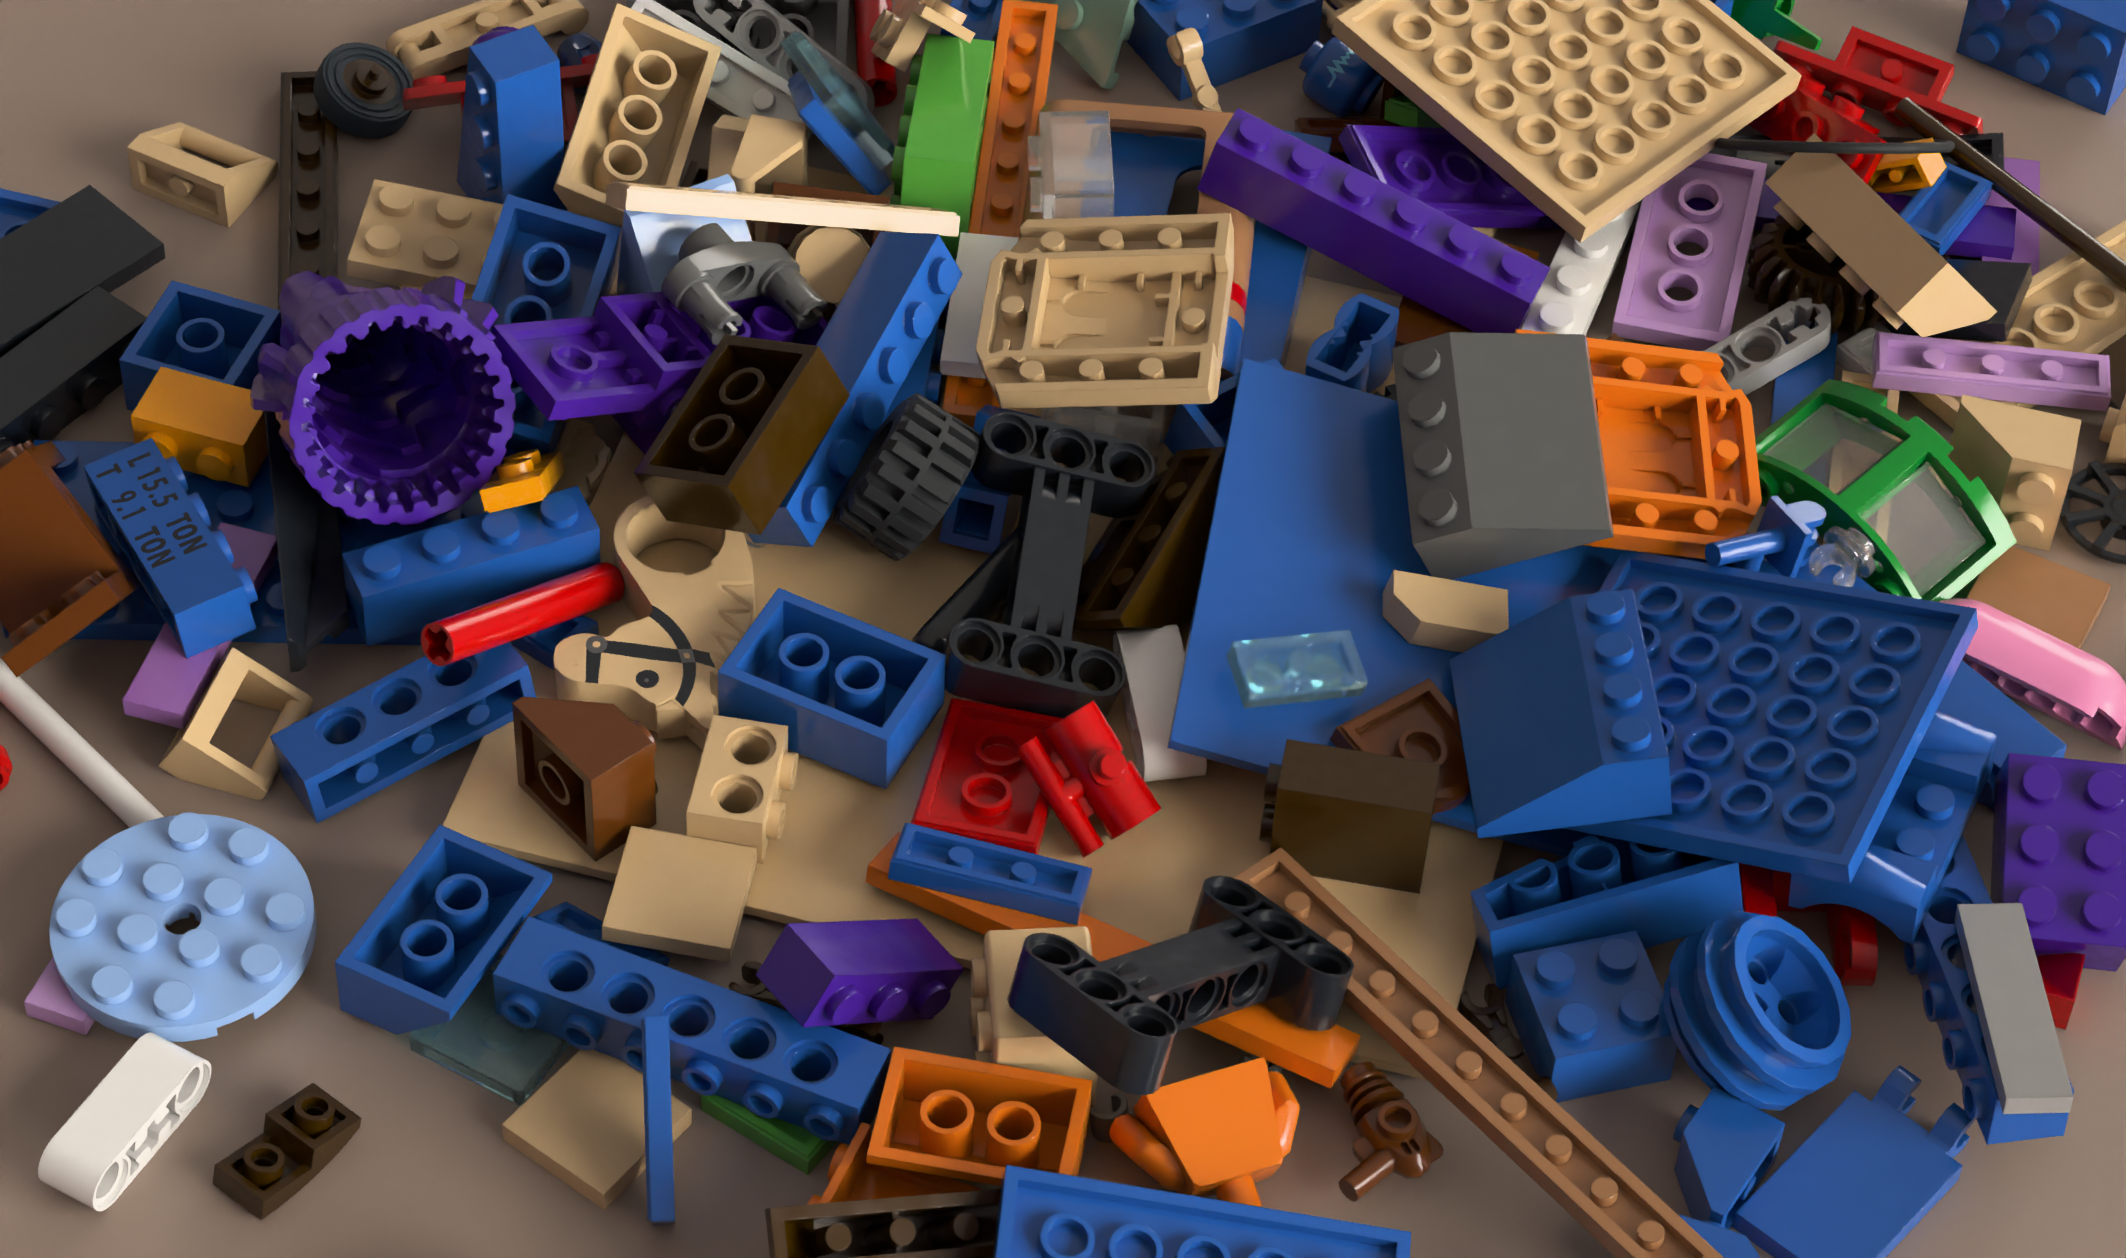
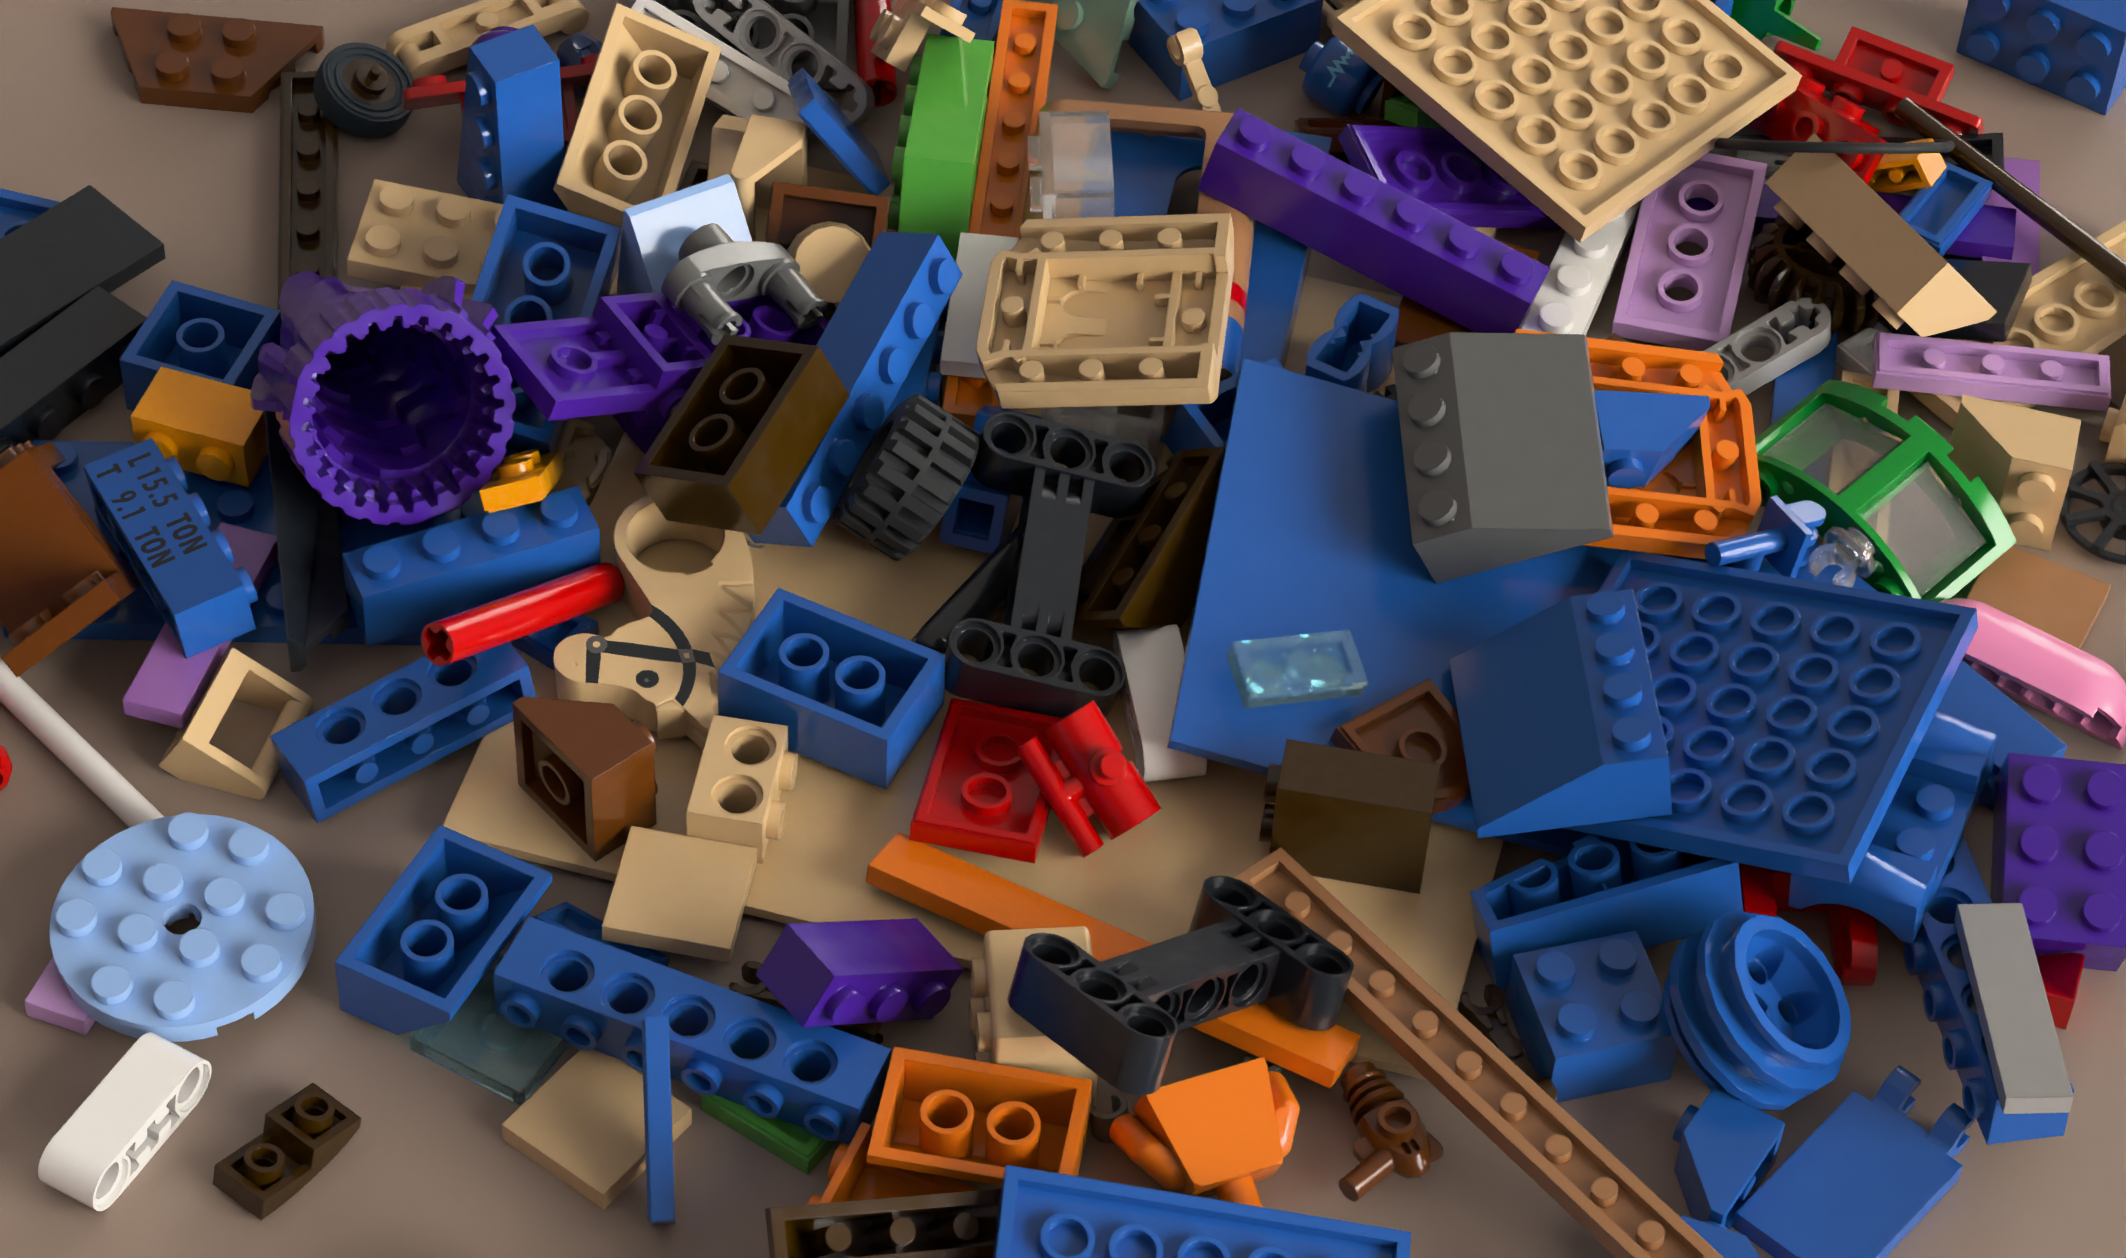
(193, 183): tan tile -> none
(209, 58): none -> reddish brown wing
(781, 208): tile -> none
(839, 97): clear light blue tile -> none
(990, 873): blue tile -> none
(1444, 611): tan piece -> none
(1645, 432): none -> blue slope

